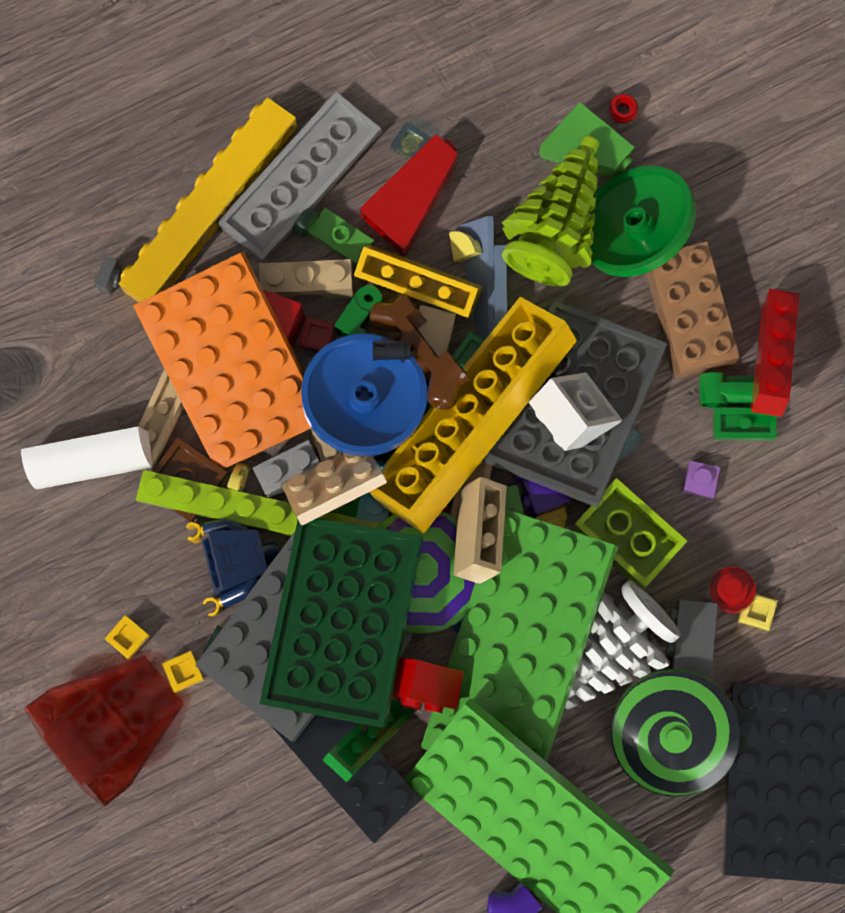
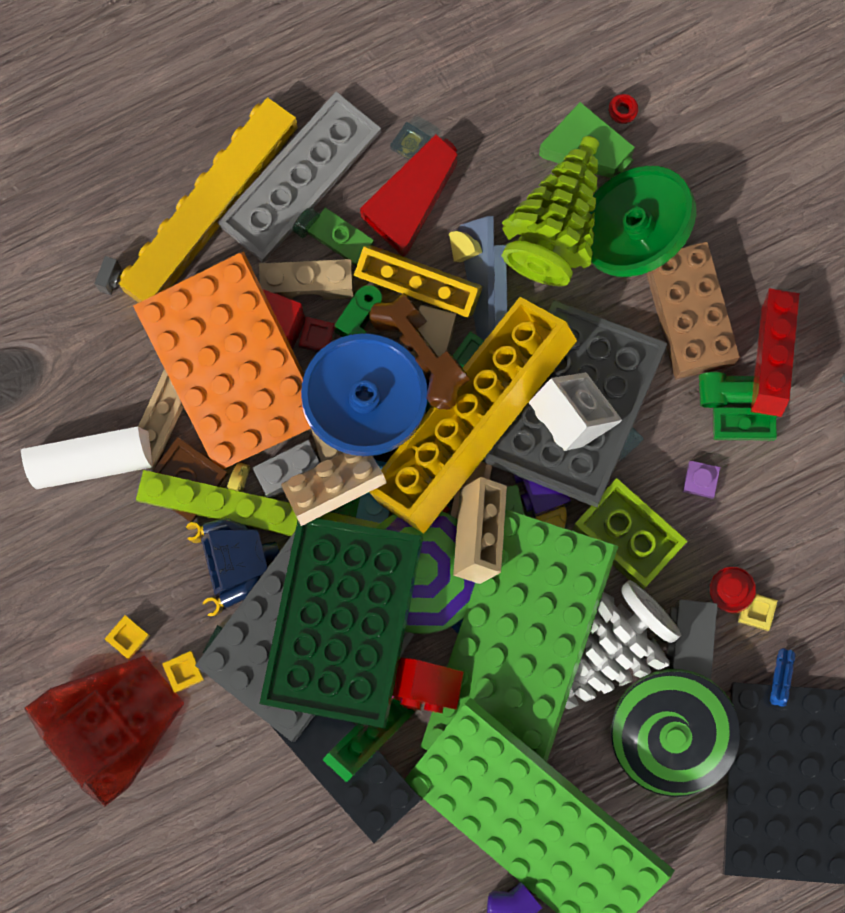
(392, 350): black pin -> none
(782, 677): none -> blue axle

